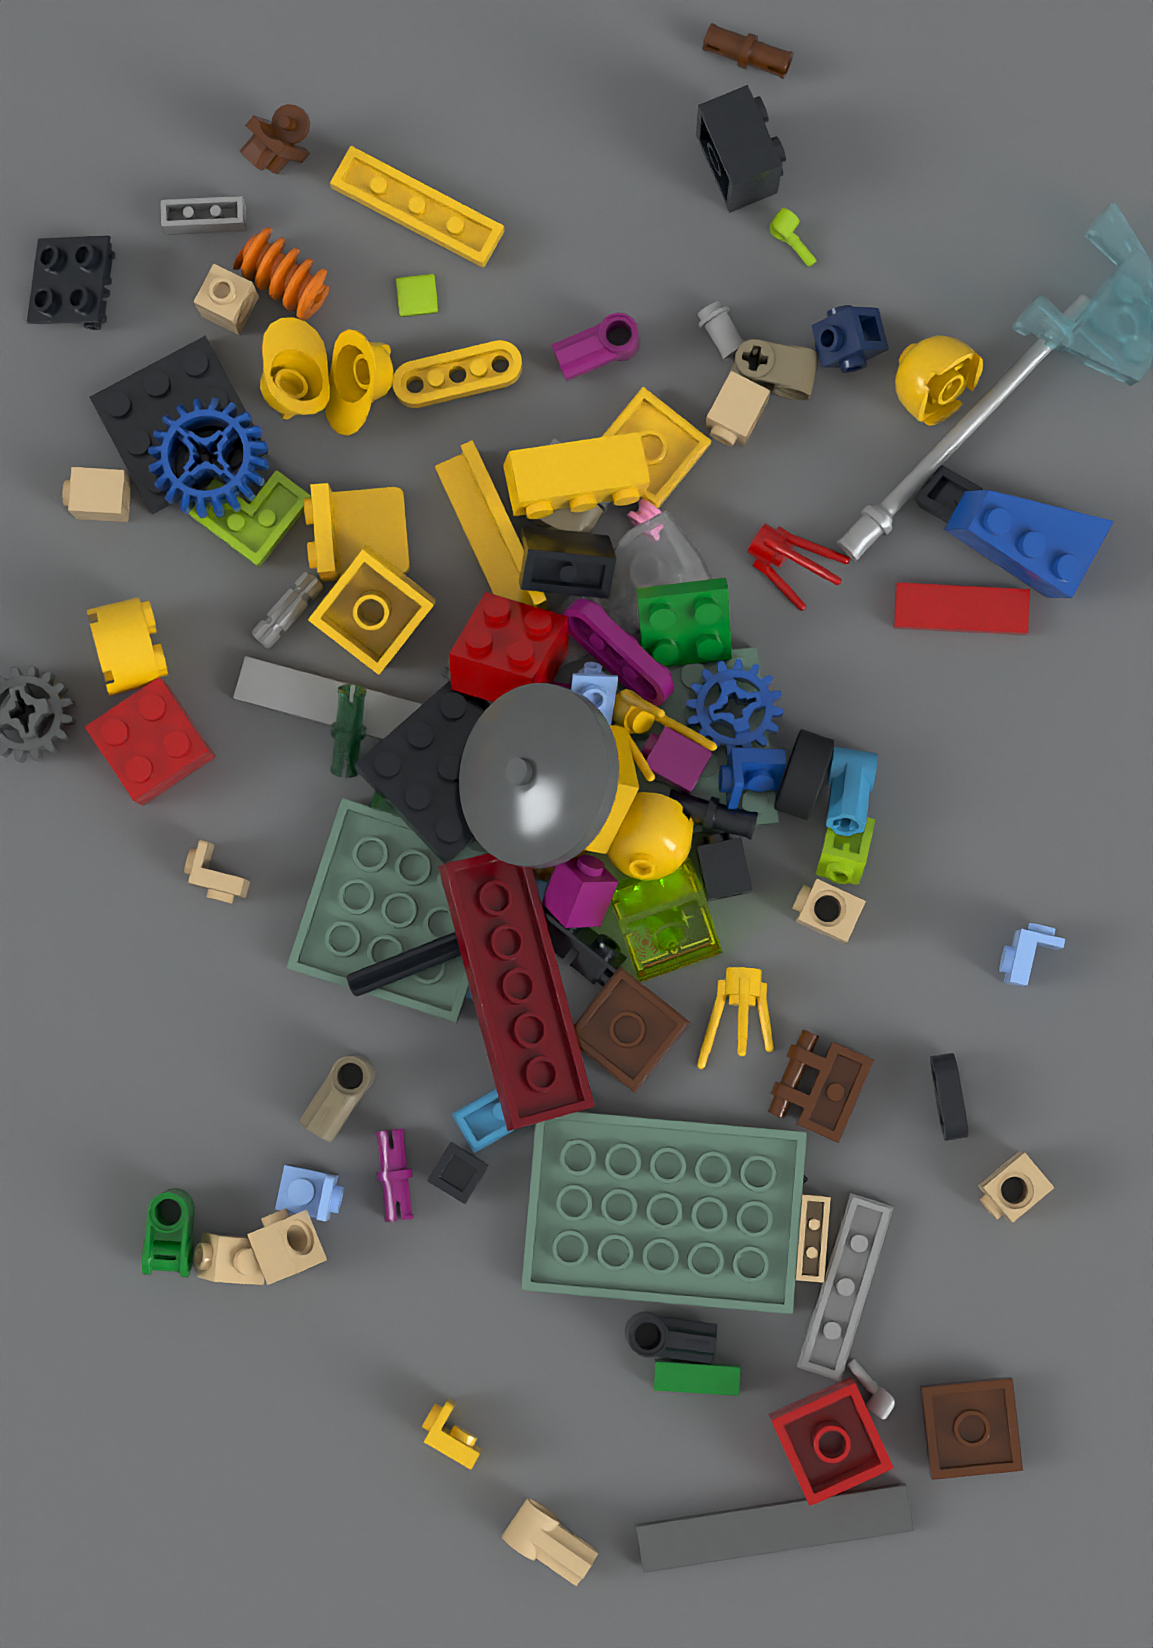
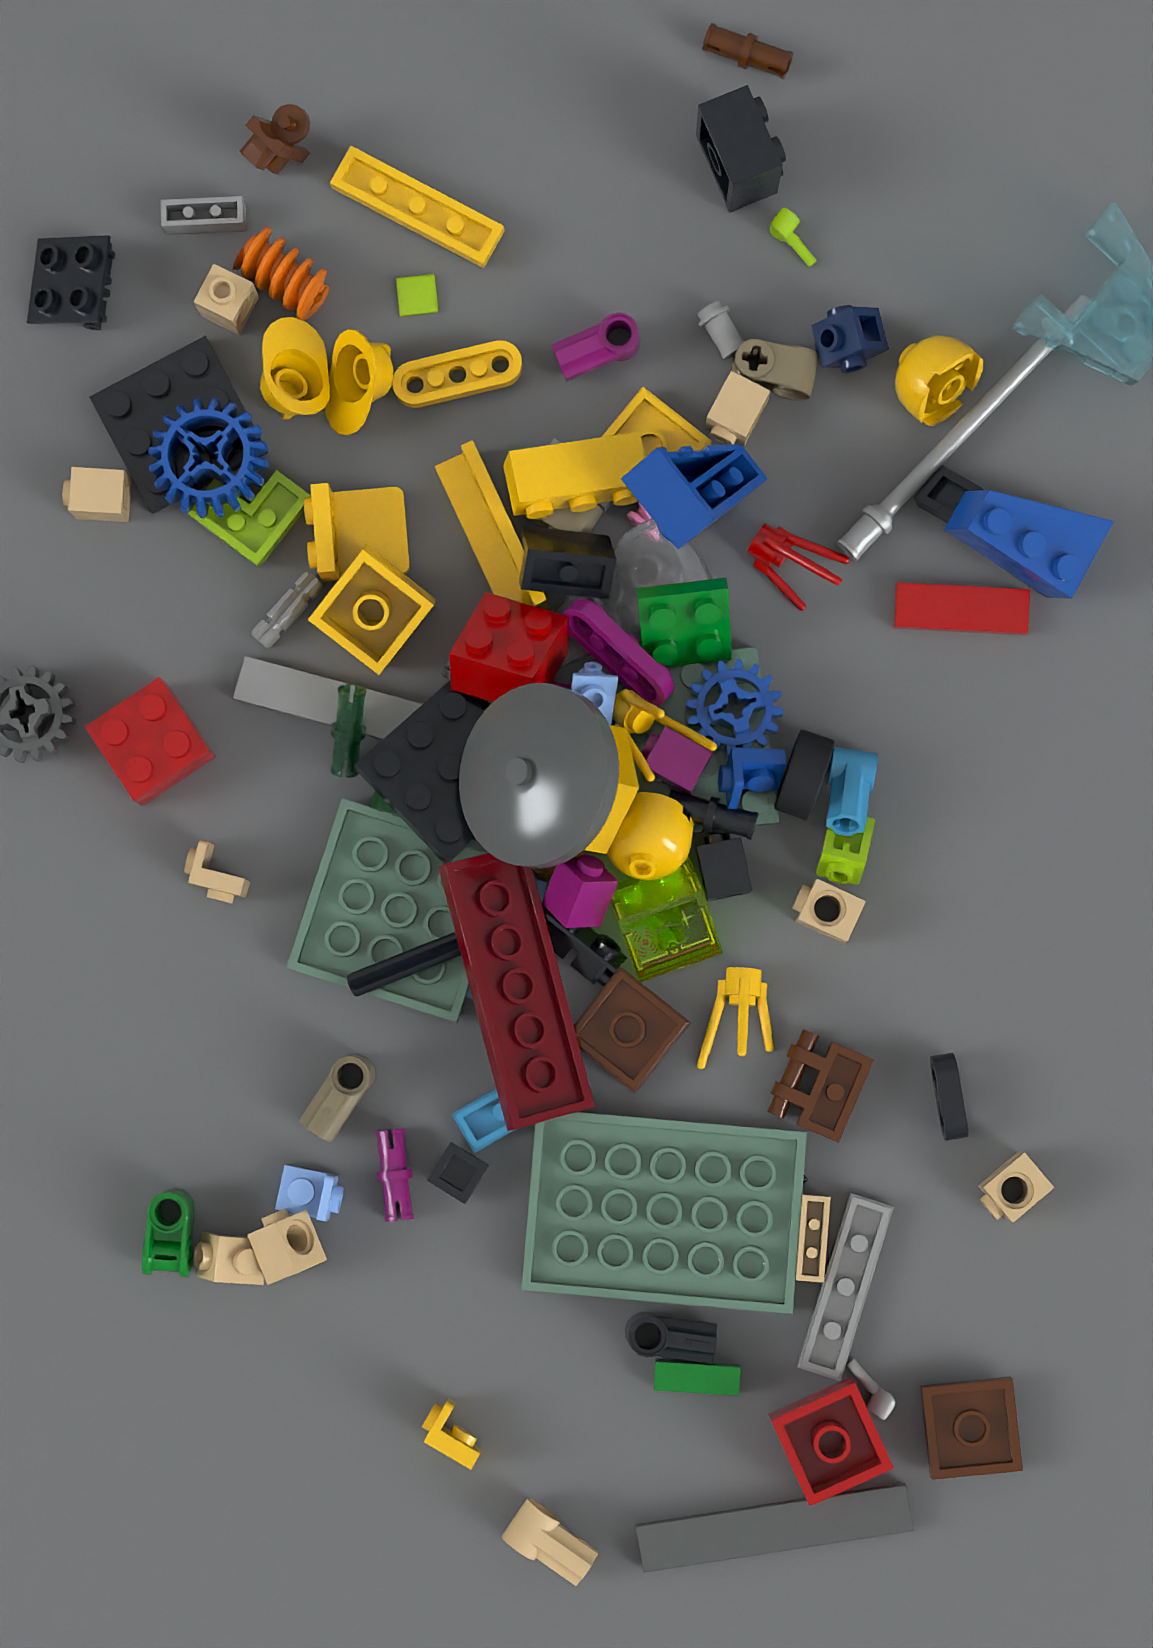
(126, 646): yellow brick -> none
(692, 488): none -> blue wedge
(1018, 958): light blue bracket -> none

